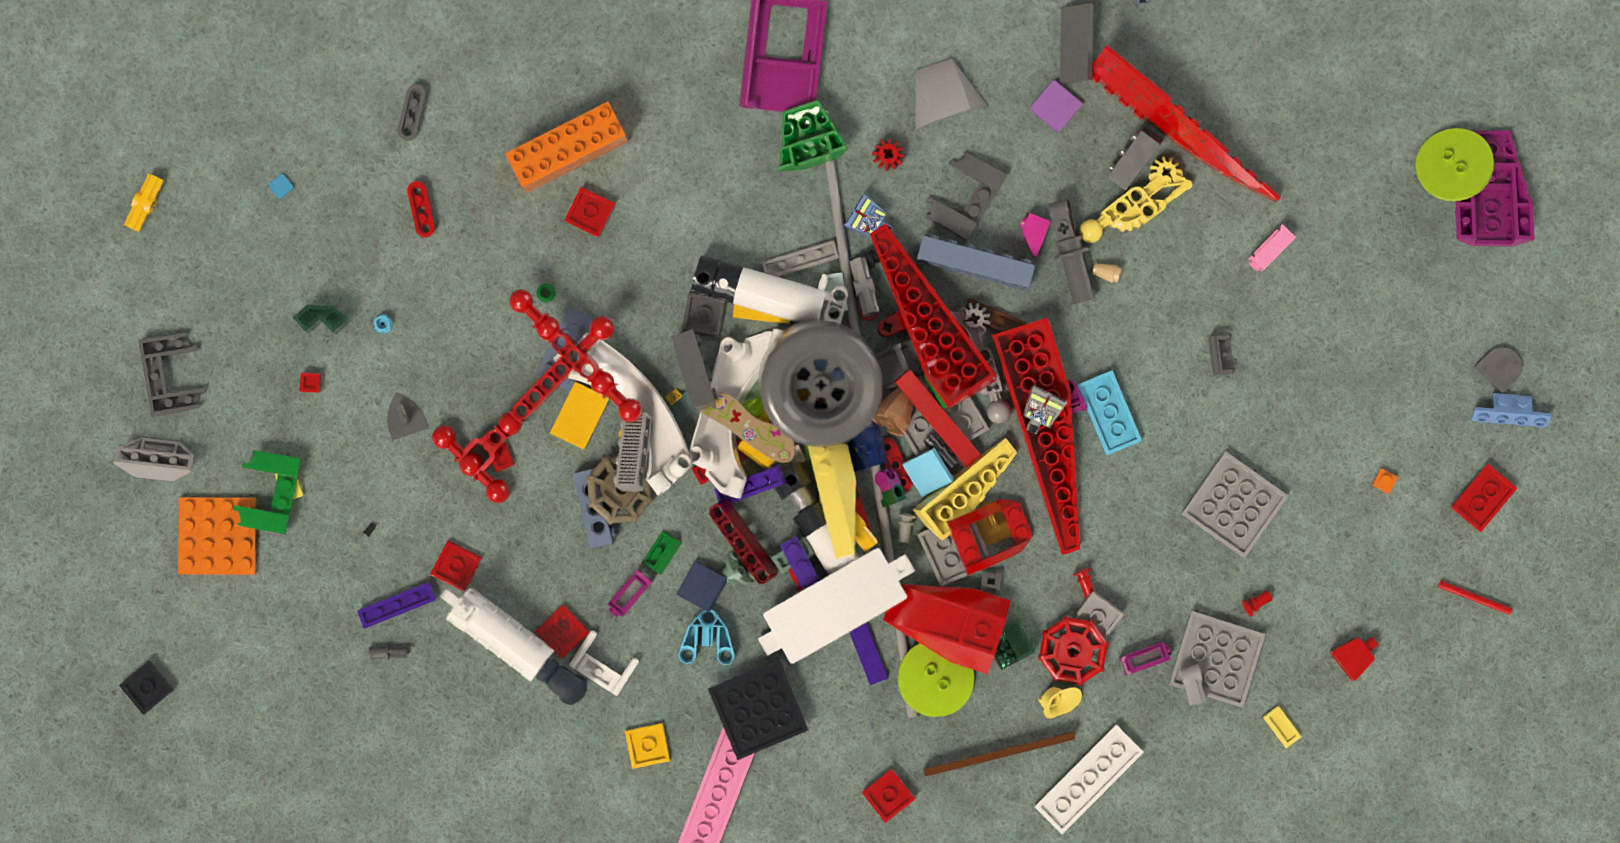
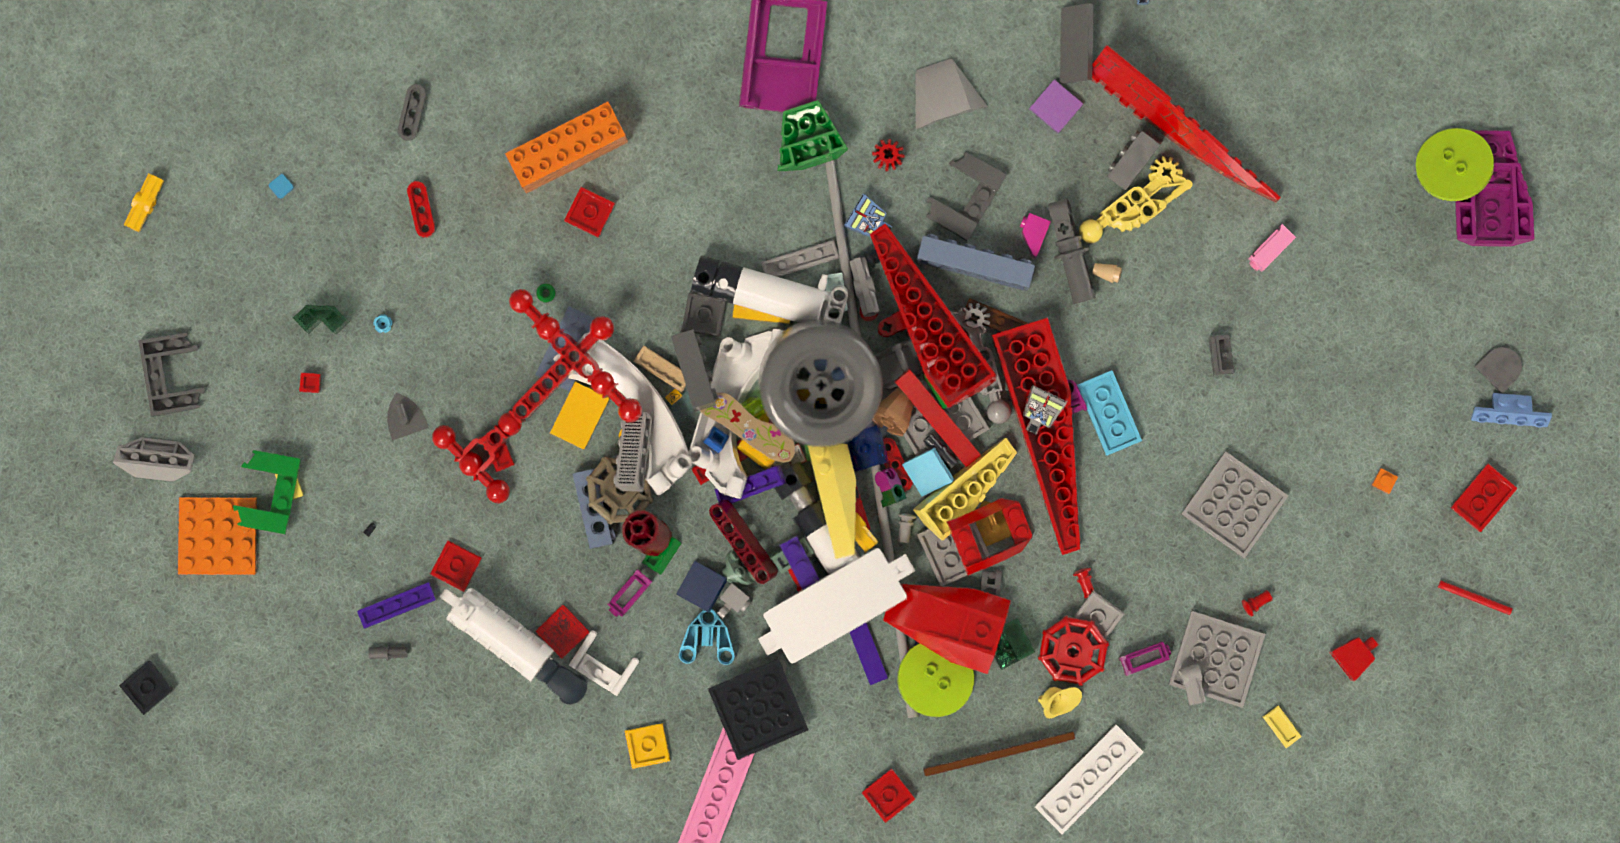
(646, 533): none -> dark red cylinder
(660, 368): none -> tan plate
(716, 439): none -> blue brick
(734, 599): none -> light grey brick

